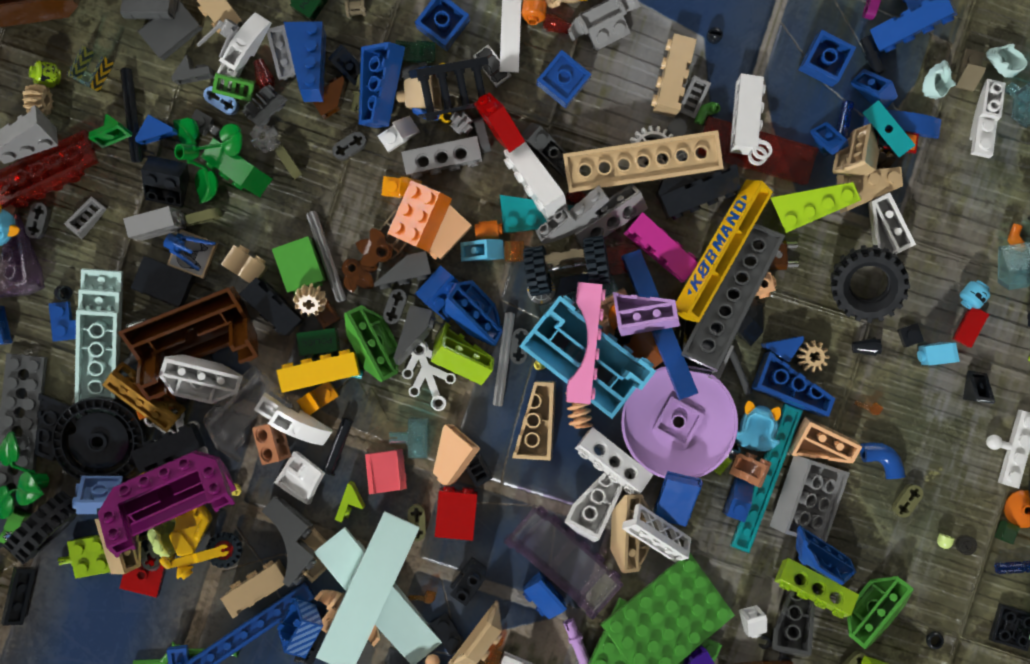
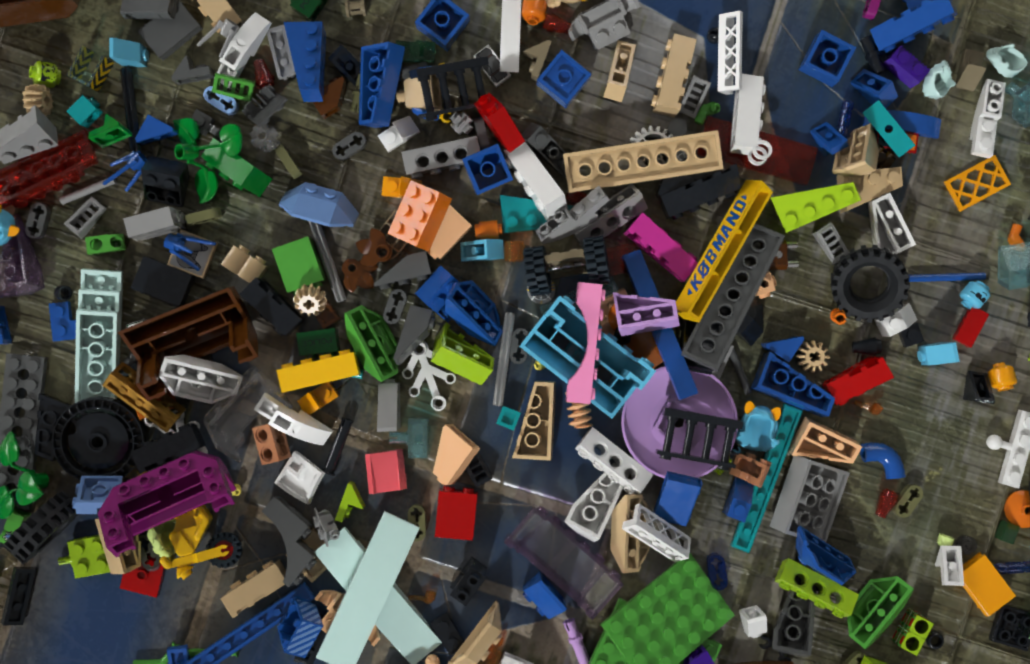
(85, 111): none -> teal brick
(85, 191): none -> light grey bar
(105, 244): none -> bright green leg
(128, 53): none -> medium azure slope
(135, 162): none -> blue plant
(319, 205): none -> medium blue wedge
(326, 527): none -> light grey hinge
(388, 406): none -> light grey slope
(487, 169): none -> blue slope
(508, 417): none -> teal tile
(539, 54): none -> dark tan slope
(619, 71): none -> tan slope
(710, 422): none -> black fence
(721, 571): none -> clear blue beam
(727, 50): none -> white fence
(826, 247): none -> light grey slope
(834, 313): none -> orange pin
(857, 379): none -> red wedge
(886, 502): none -> clear red cone
(900, 321): none -> white slope
(905, 67): none -> dark purple brick
(908, 623): none -> piece
(946, 277): none -> blue bar
(951, 565): none -> white slope
(985, 585): none -> light orange piece
(998, 171): none -> light orange window
(1002, 377): none -> light orange head

